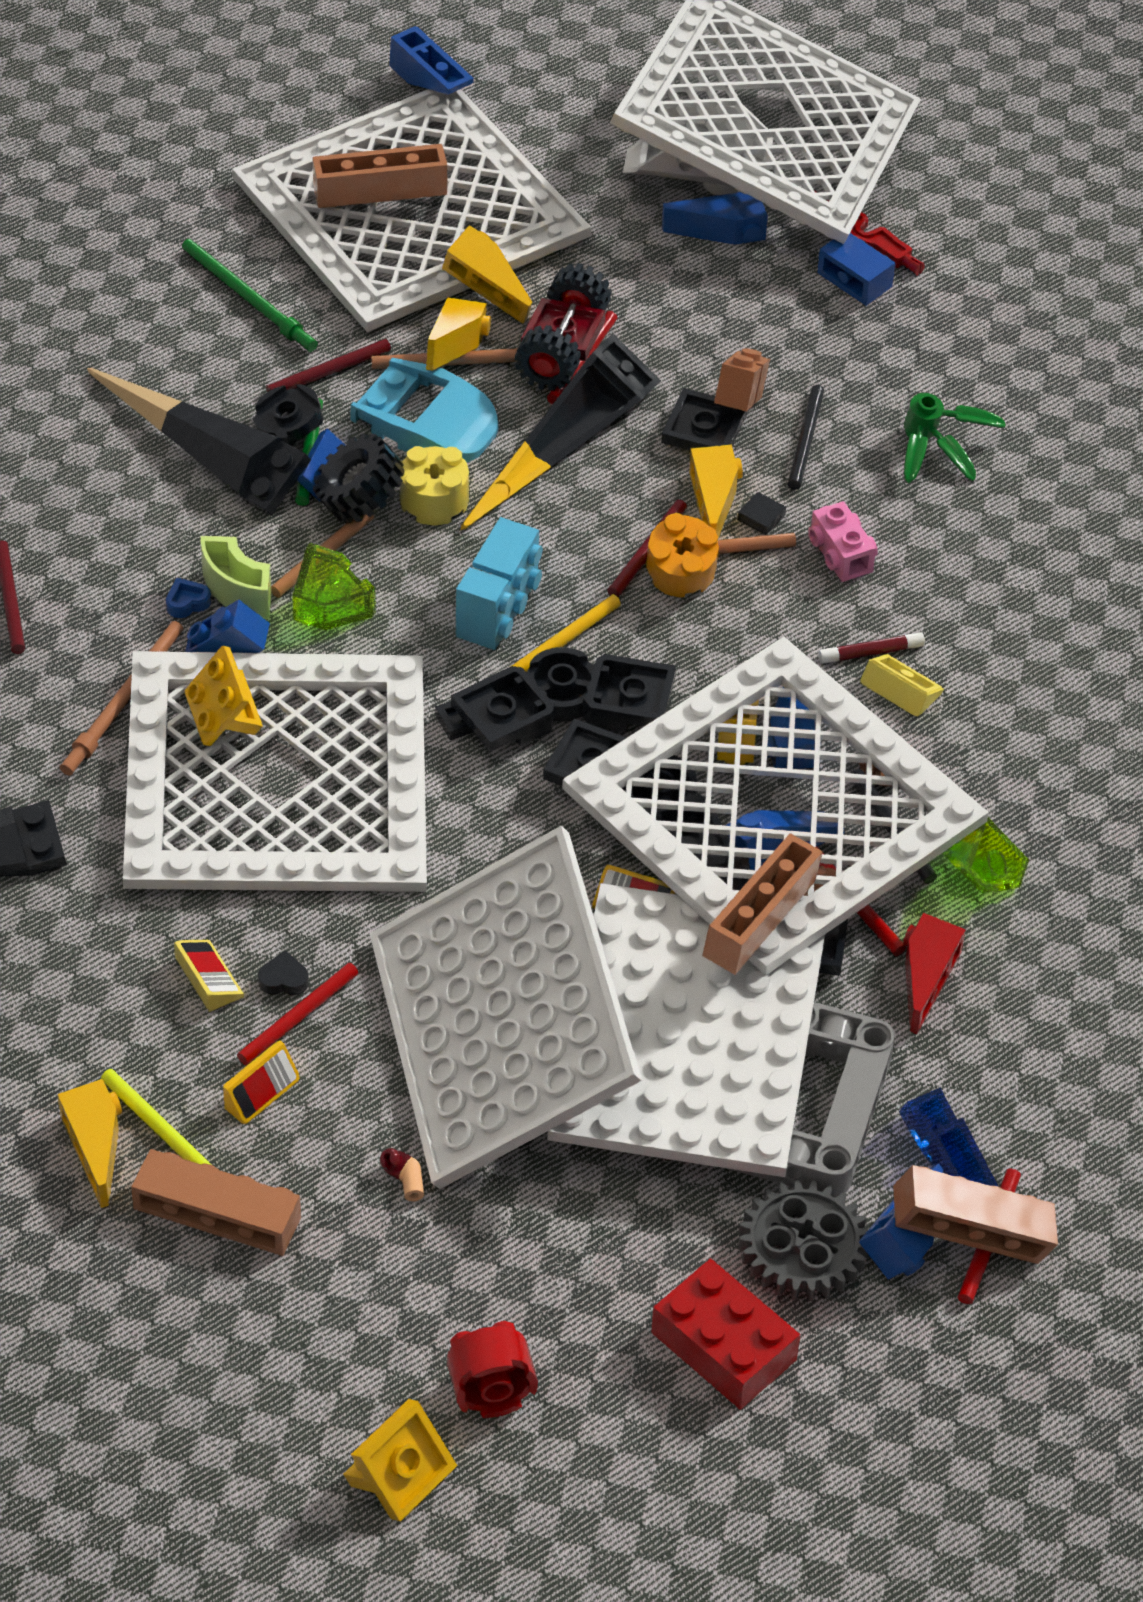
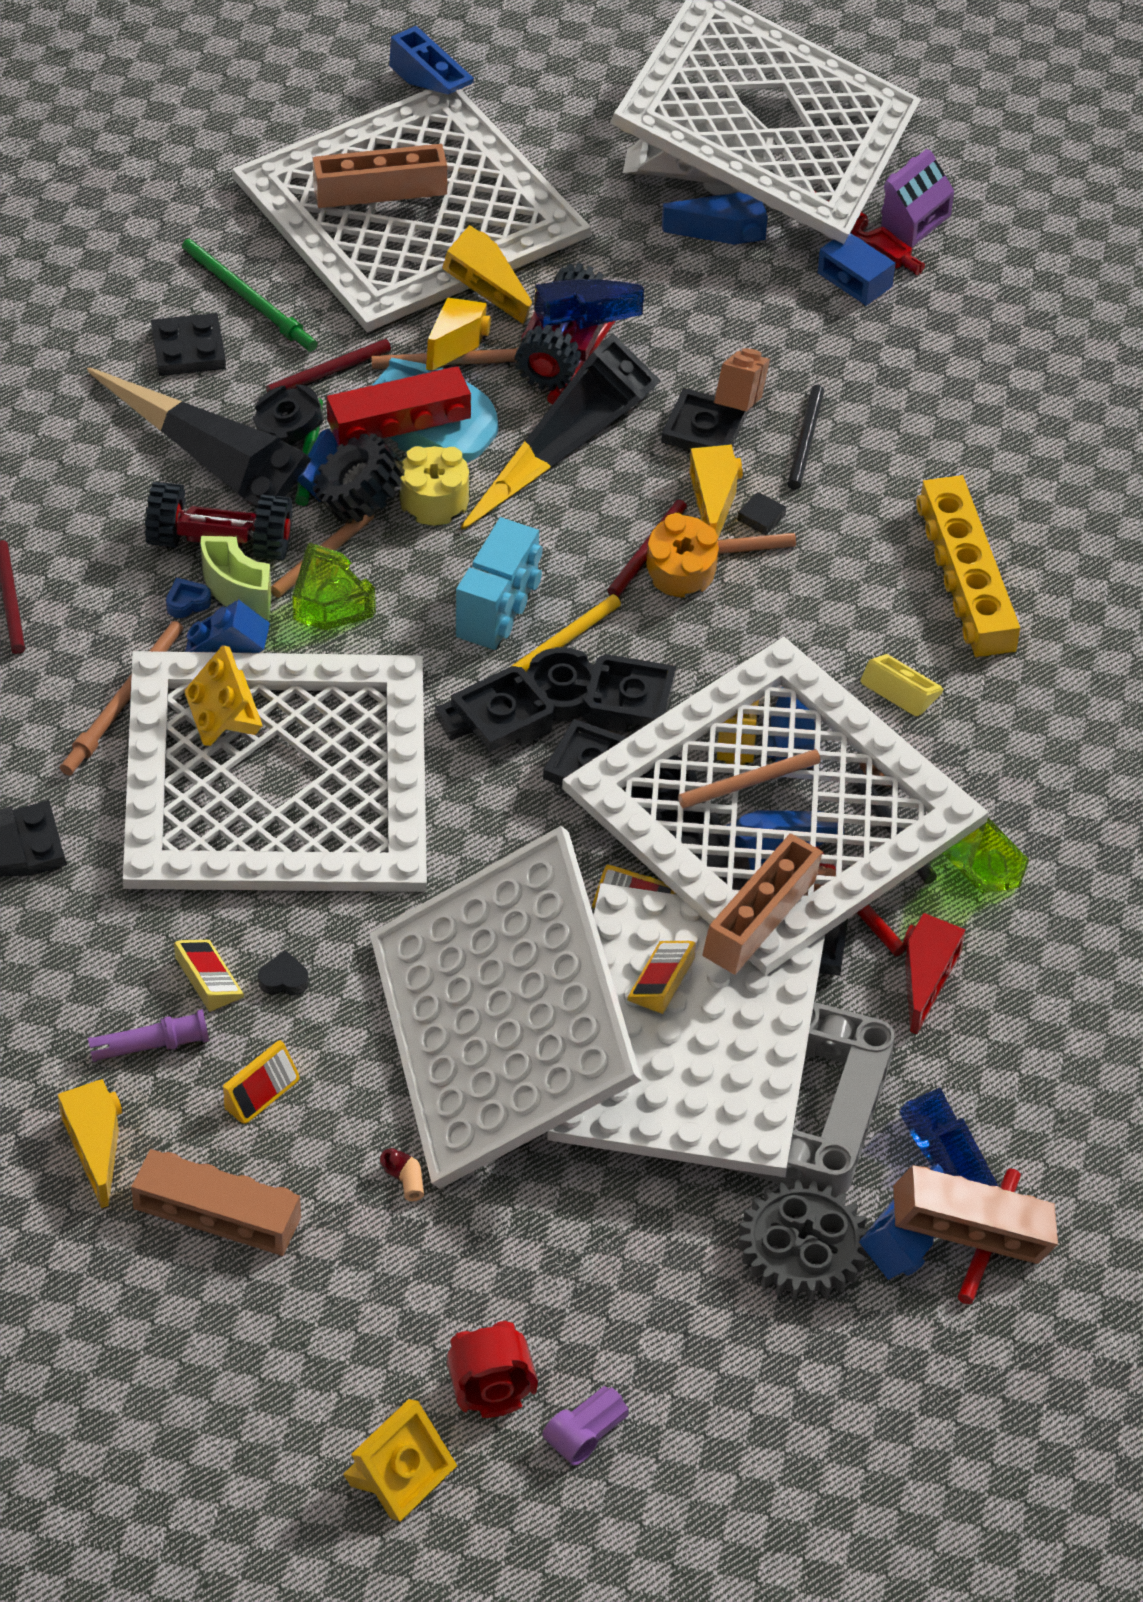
(152, 1118): neon yellow bar -> none
(167, 1033): none -> medium lavender pin
(169, 520): none -> black plate
(188, 344): none -> black plate
(297, 1014): red bar -> none
(400, 406): none -> red brick
(578, 1432): none -> medium lavender piece
(587, 301): none -> clear blue slope
(663, 974): none -> slope
(725, 1333): red brick -> none
(748, 778): none -> nougat bar
(842, 541): bright pink brick -> none
(871, 648): dark red bar -> none
(916, 199): none -> medium lavender slope
(922, 424): green plant -> none
(968, 566): none -> yellow brick

